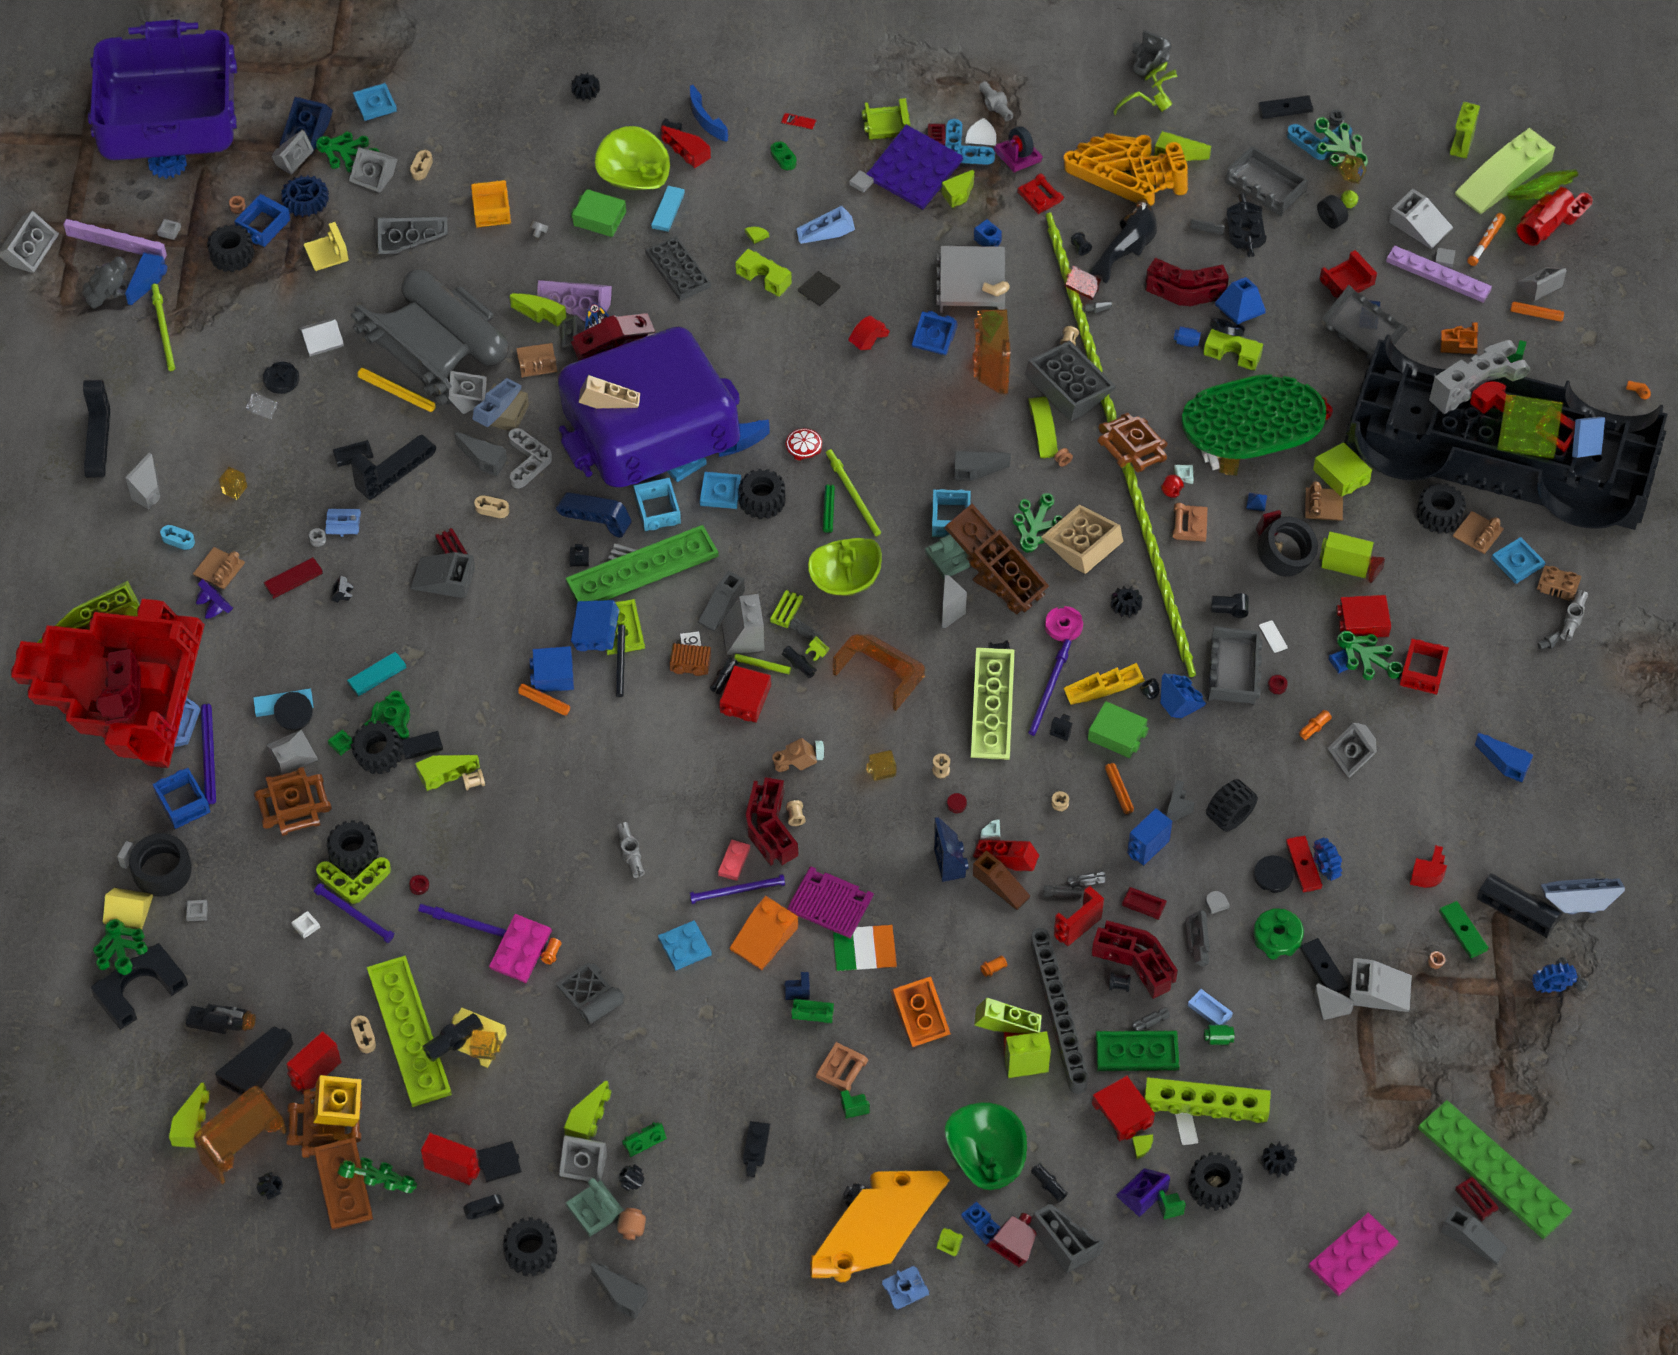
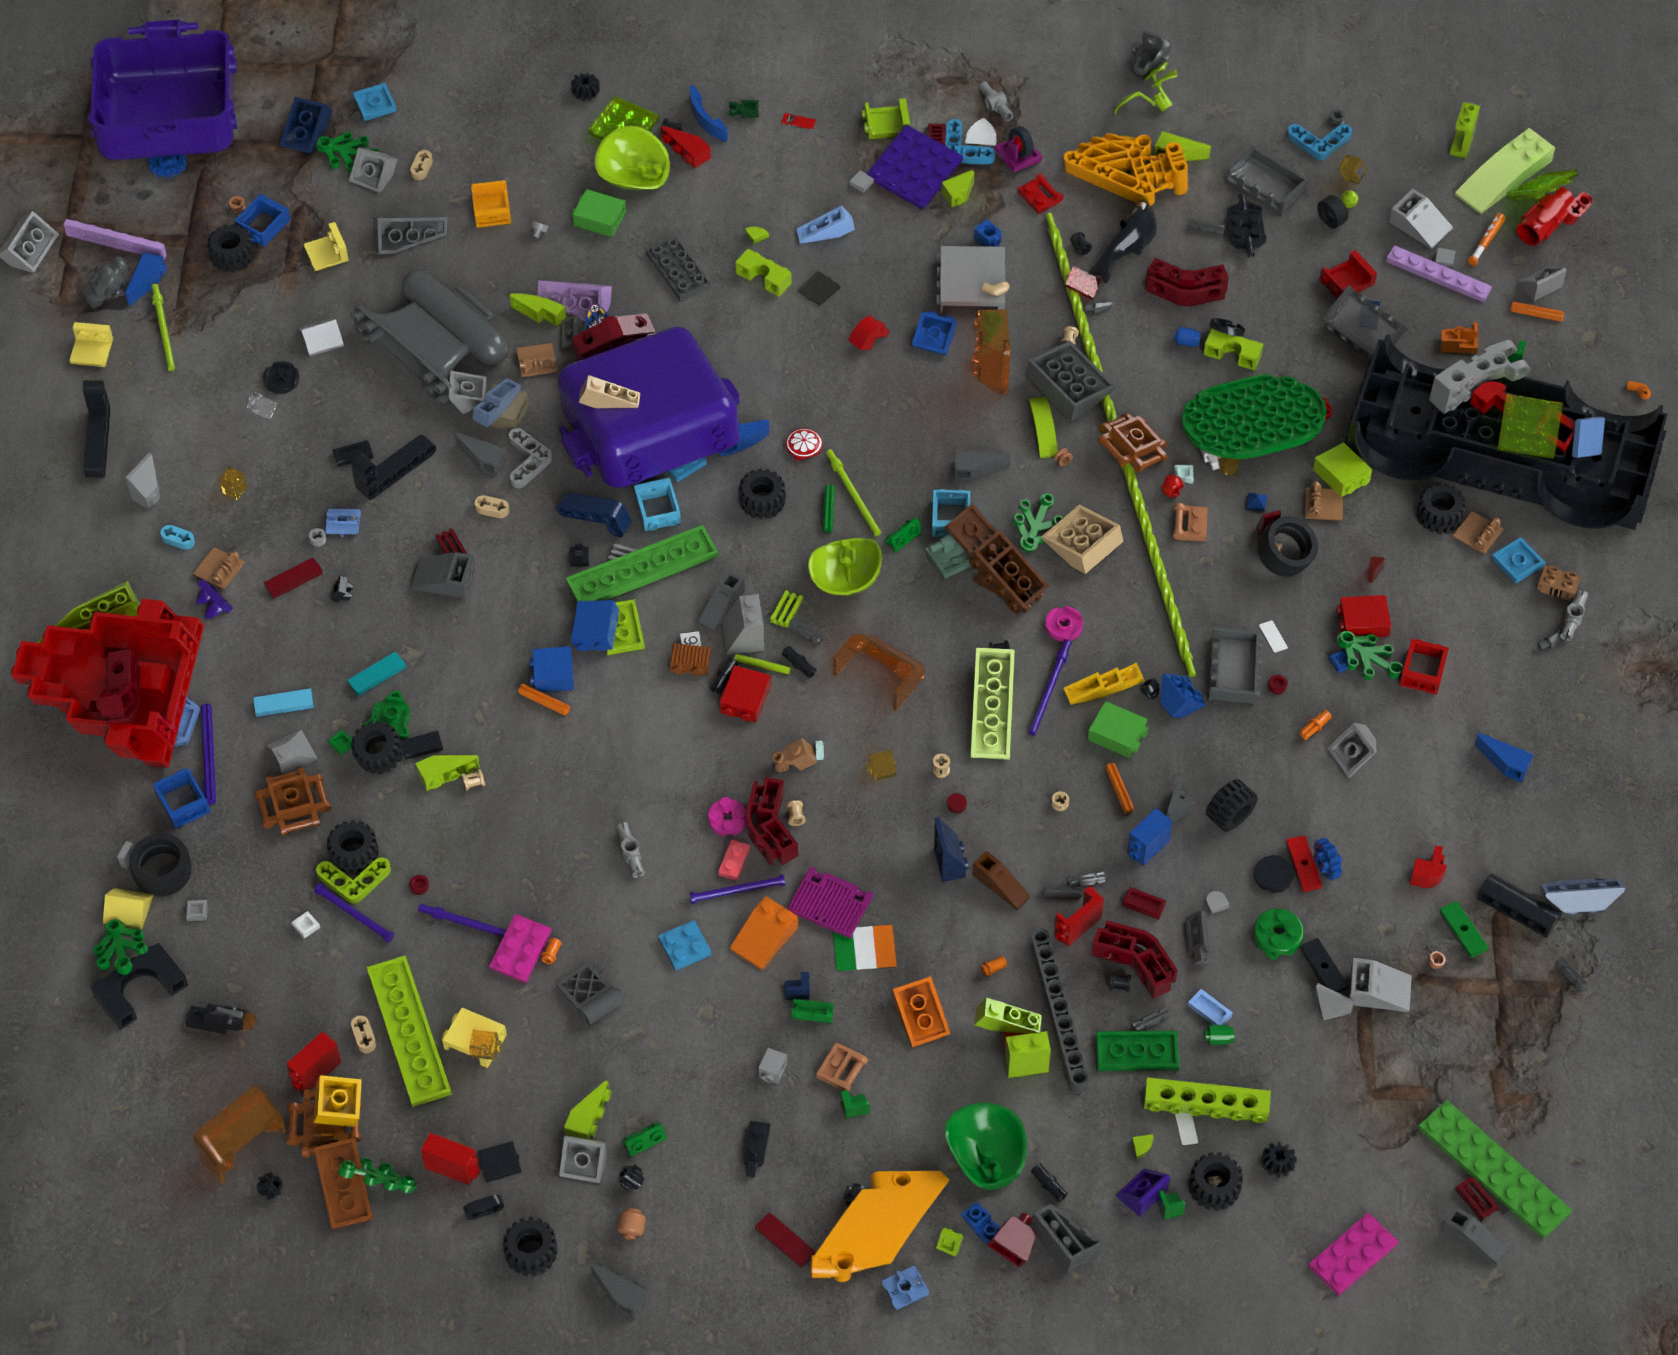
(91, 344): none -> light yellow bracket
(169, 229): light grey tile -> none
(189, 1118): lime slope -> none
(256, 1062): black slope -> none
(293, 152): light grey slope -> none
(293, 711): black tile -> none
(305, 190): dark blue gear -> none
(396, 389): yellow axle -> none
(452, 1037): black piece -> none
(594, 1207): sand green plate -> none
(620, 661): black bar -> none
(621, 114): none -> clear neon green plate
(668, 208): medium azure tile -> none
(720, 490): dark azure plate -> none
(727, 807): none -> dark pink plate
(747, 108): none -> dark green plate
(772, 1066): none -> light grey brick
(781, 153): green plate -> none
(785, 1240): none -> dark red tile
(819, 647): lime tile -> none
(906, 533): none -> green hinge
(953, 602): light grey slope -> none
(991, 831): light aqua tile -> none
(1012, 854): red slope -> none
(1061, 727): black tile -> none
(1124, 1108): red panel -> none
(1126, 601): black gear -> none
(1236, 605): black piece -> none
(1241, 301): blue slope -> none
(1285, 107): black tile -> none
(1341, 146): green plant -> none
(1346, 554): lime brick -> none
(1554, 978): blue gear -> none

